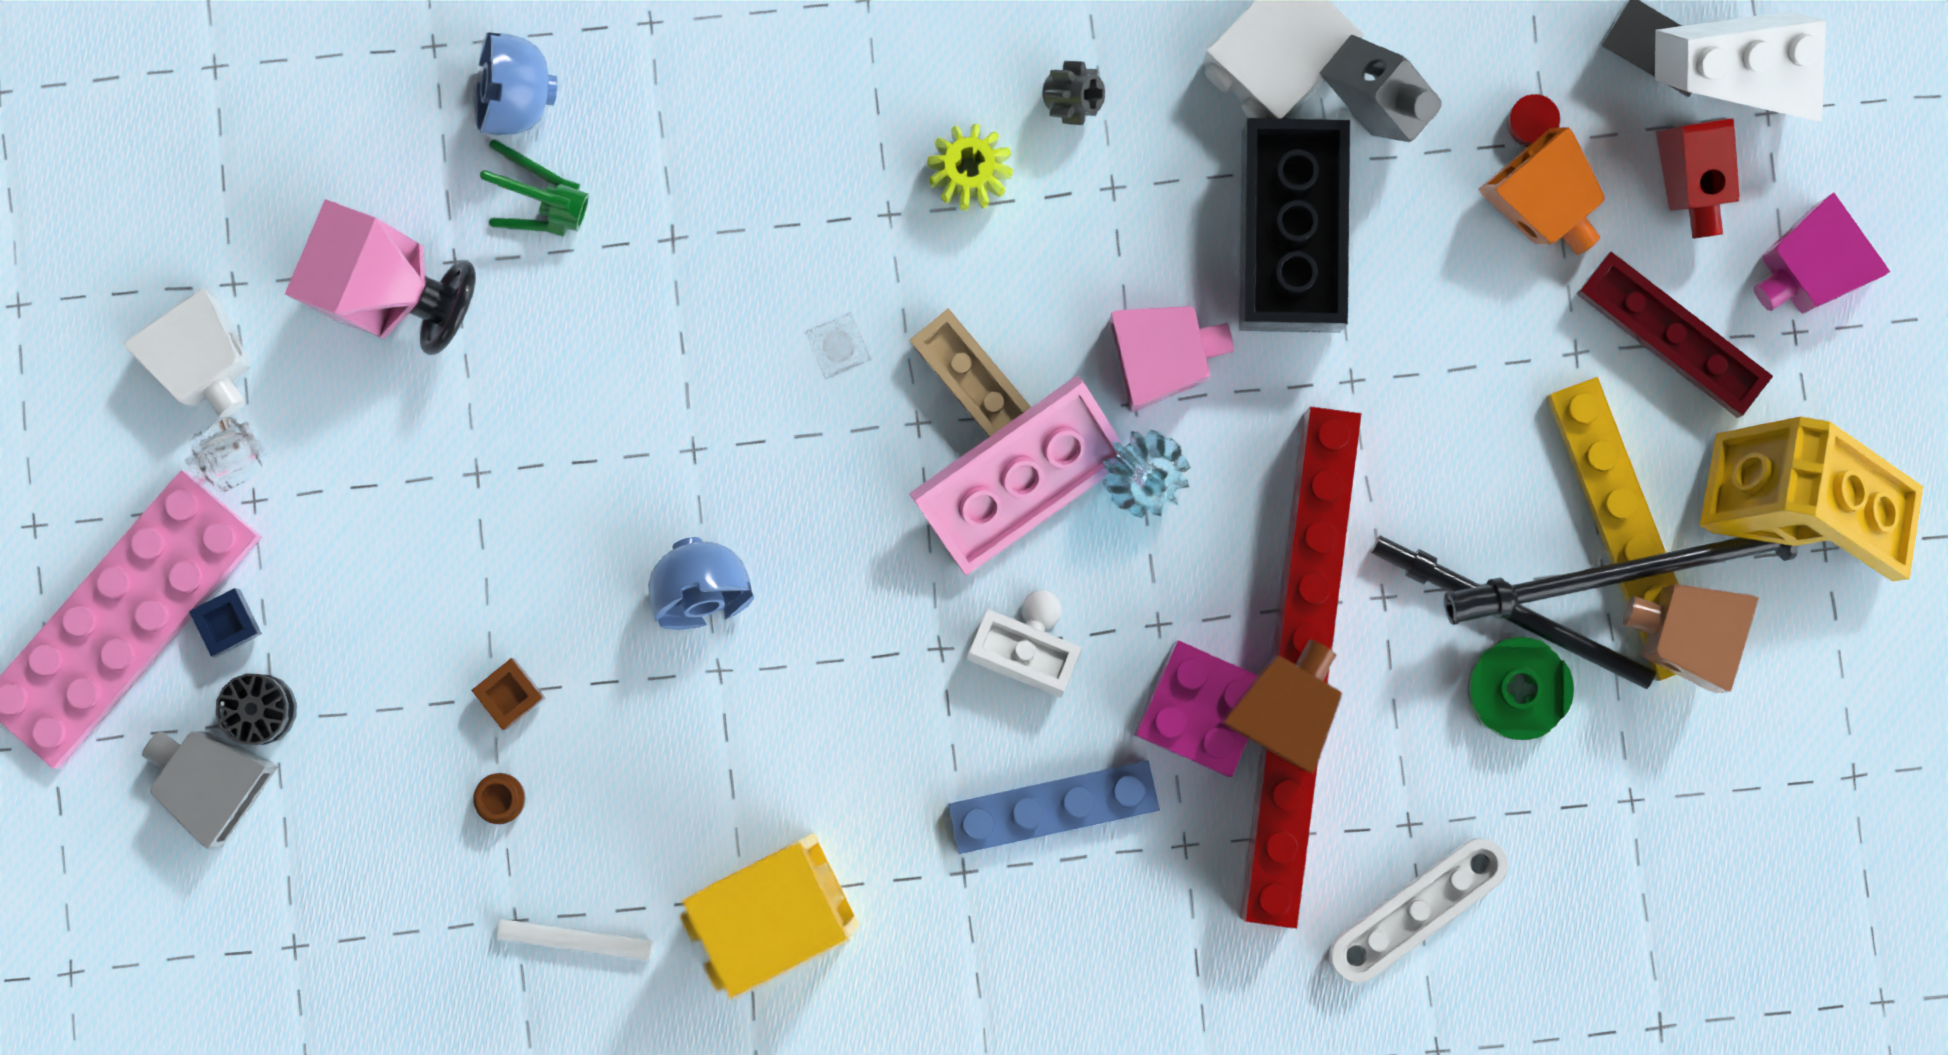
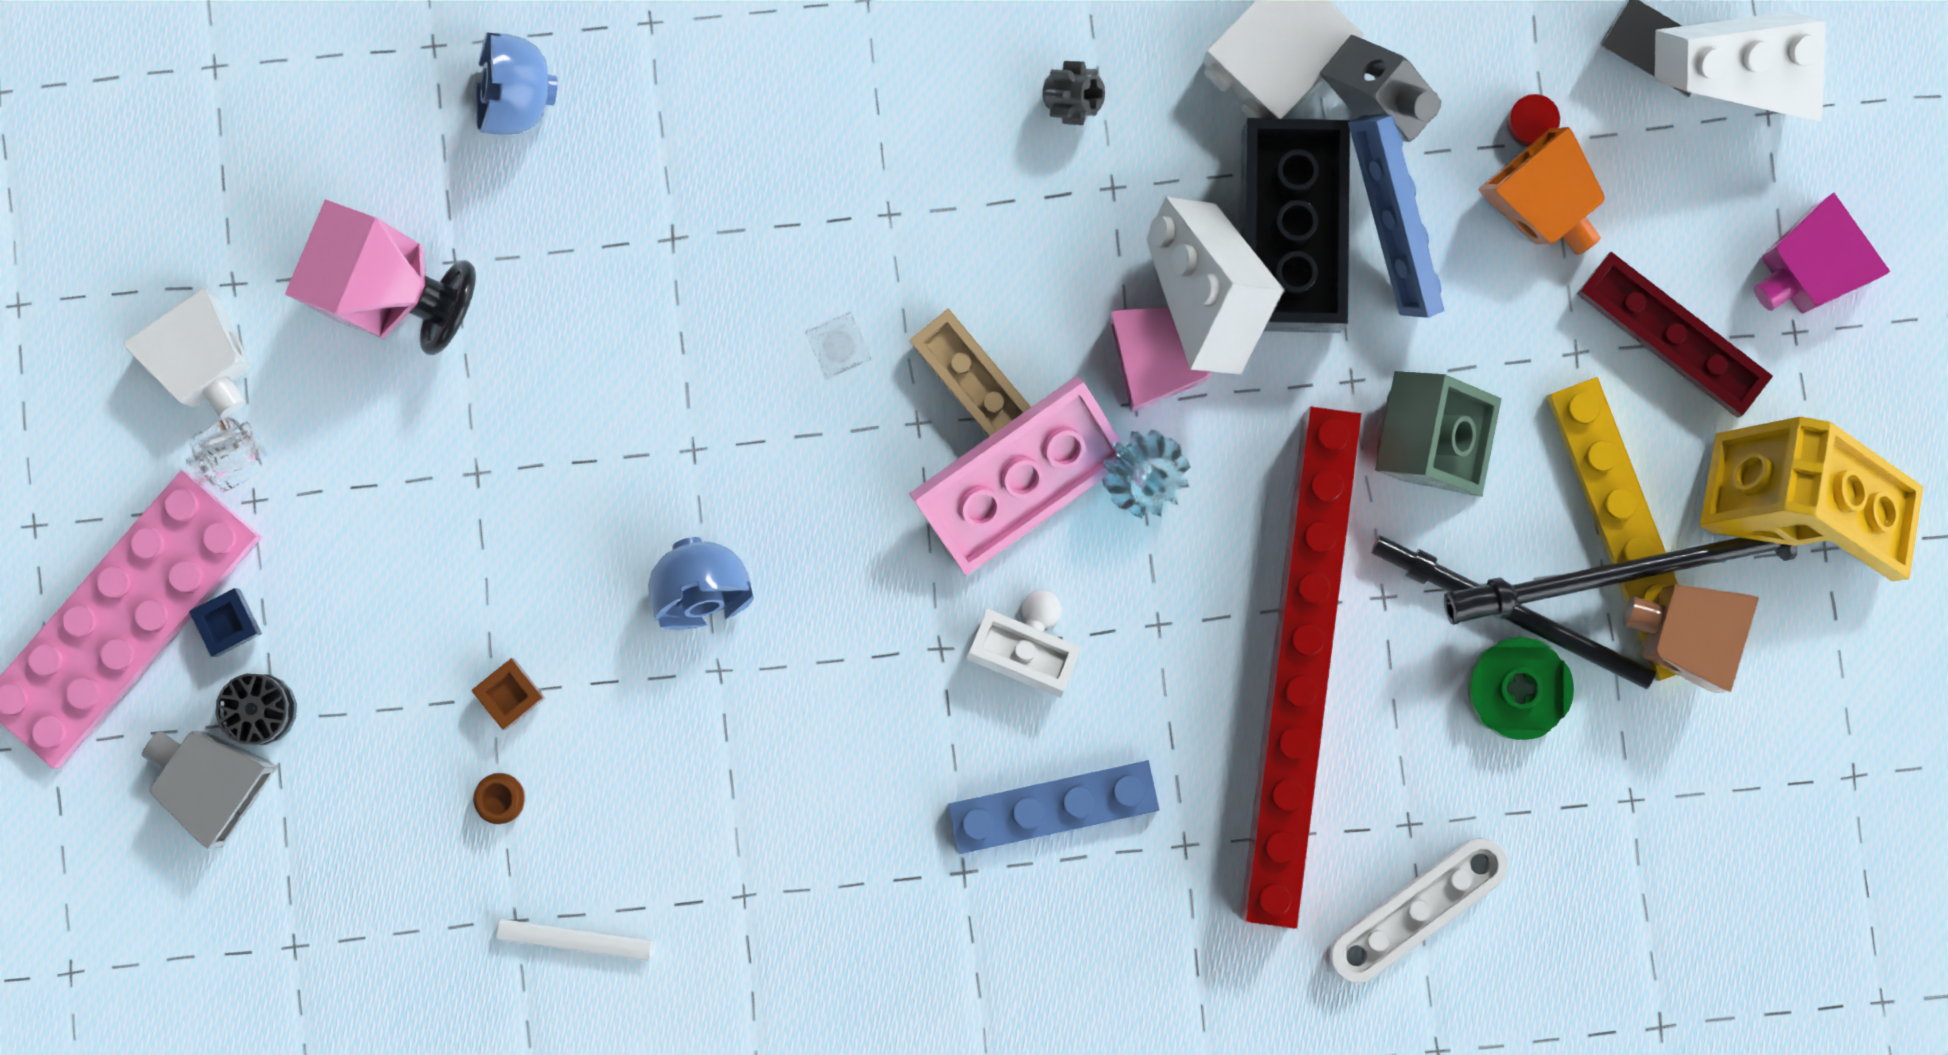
(562, 205): green plant -> none
(769, 917): yellow brick -> none
(989, 170): neon yellow gear -> none
(1190, 704): dark pink brick -> none
(1211, 284): none -> white wedge
(1289, 707): dark orange torso -> none
(1396, 215): none -> medium blue plate
(1438, 432): none -> sand green slope
(1697, 154): red torso -> none

